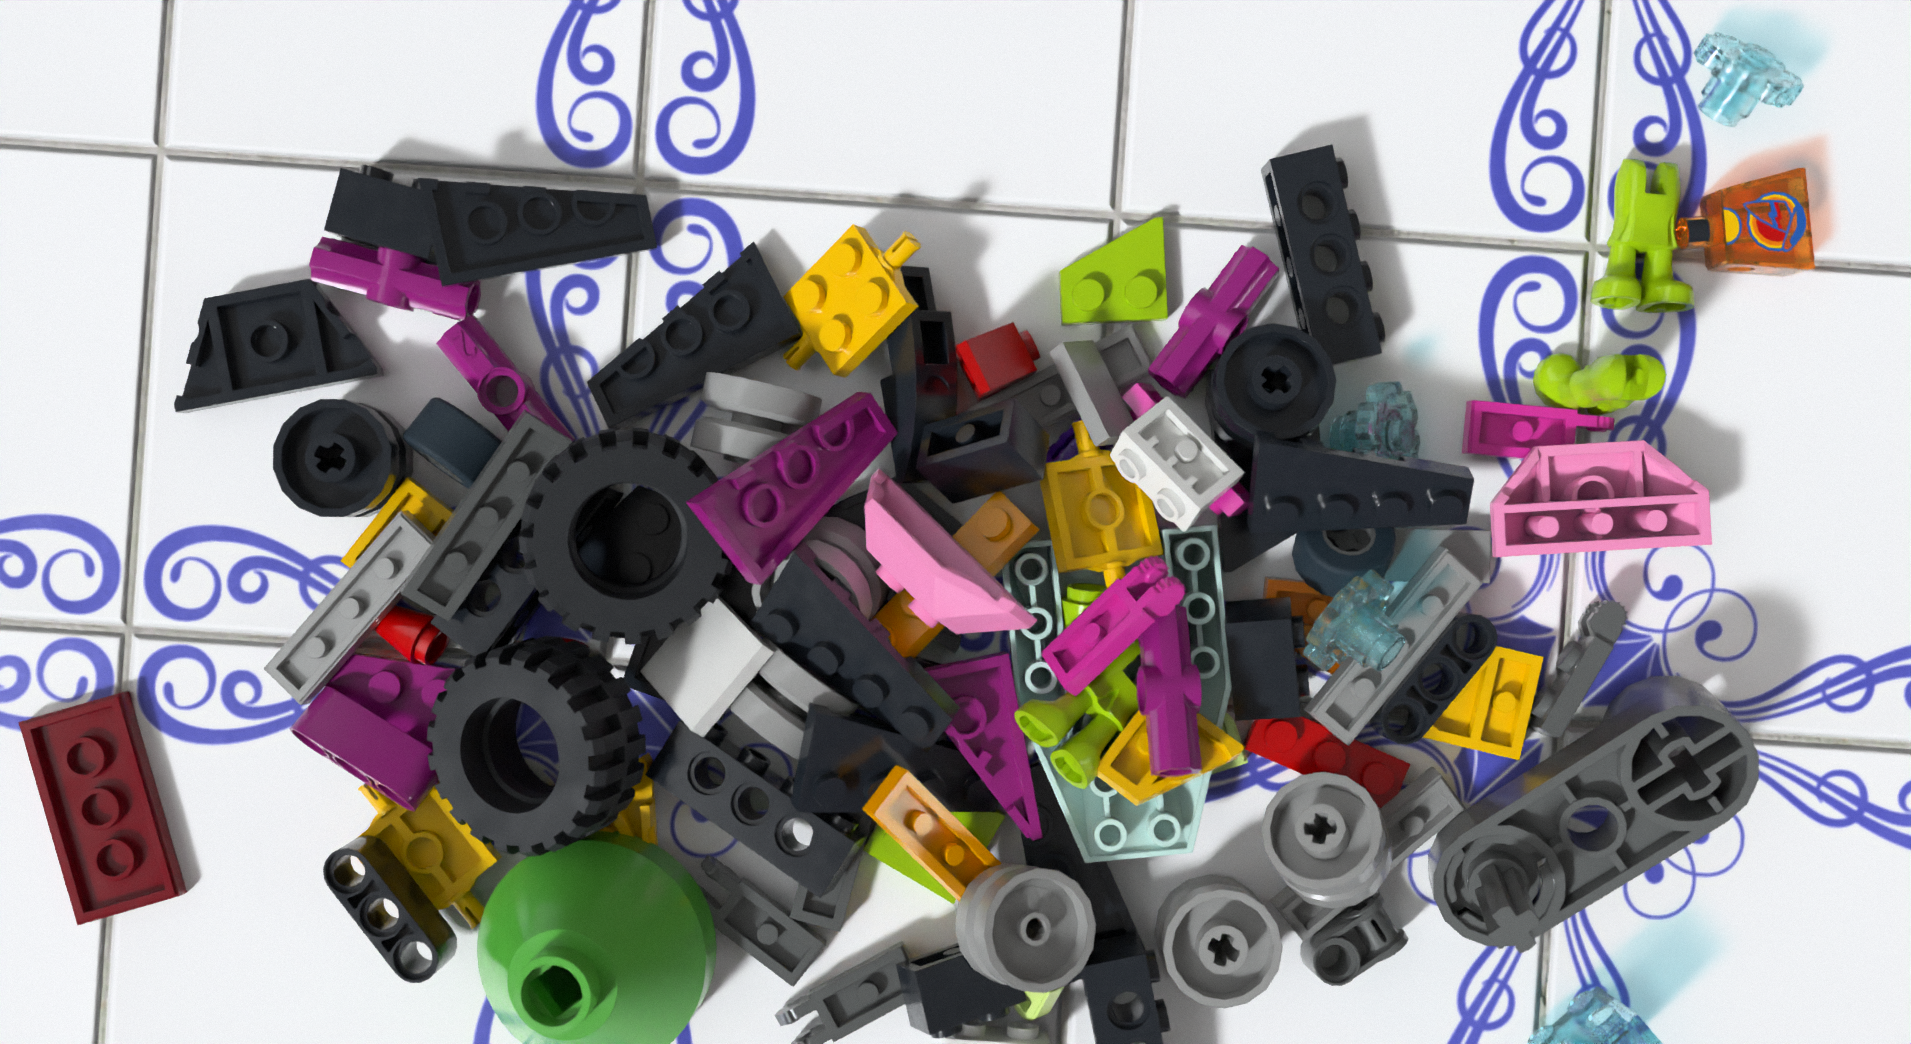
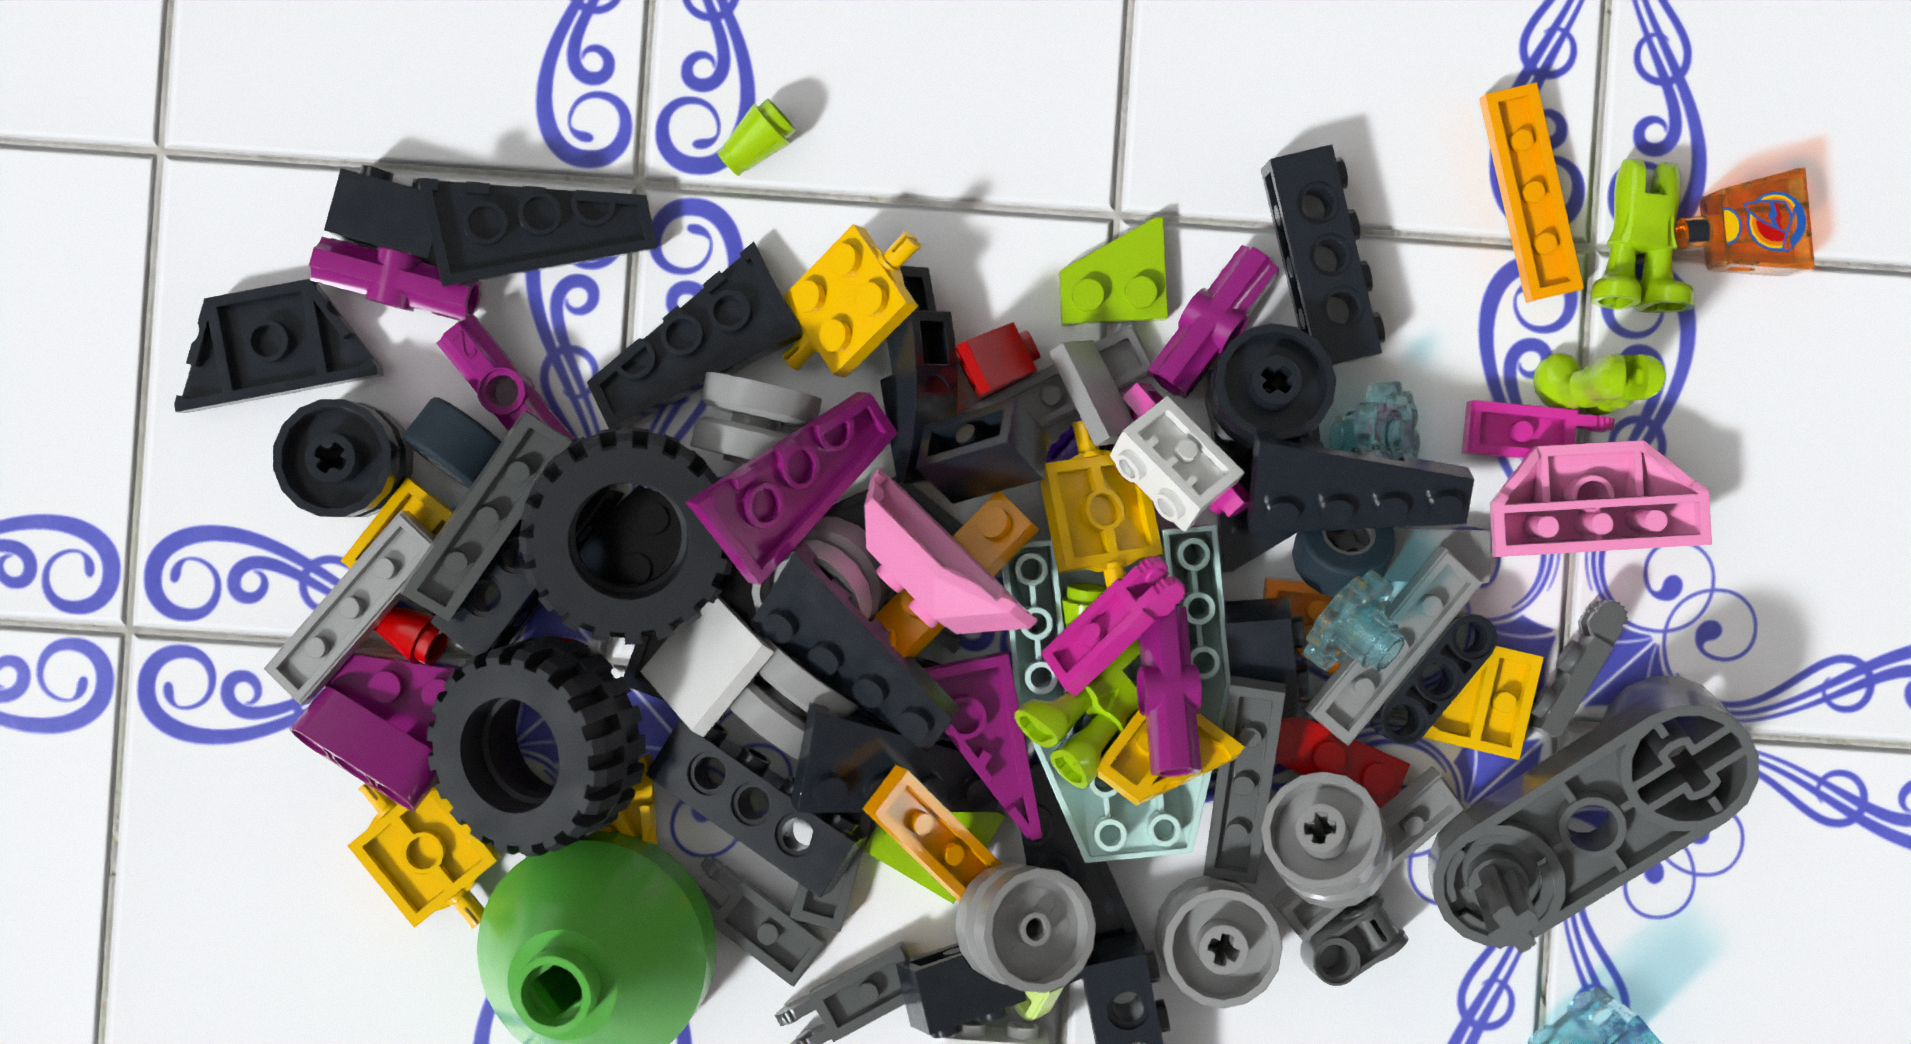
(102, 807): dark red tile -> none
(364, 901): black beam -> none
(756, 137): none -> lime cone
(1244, 783): none -> dark grey plate
(1531, 192): none -> light orange plate
(1742, 79): clear light blue plant -> none

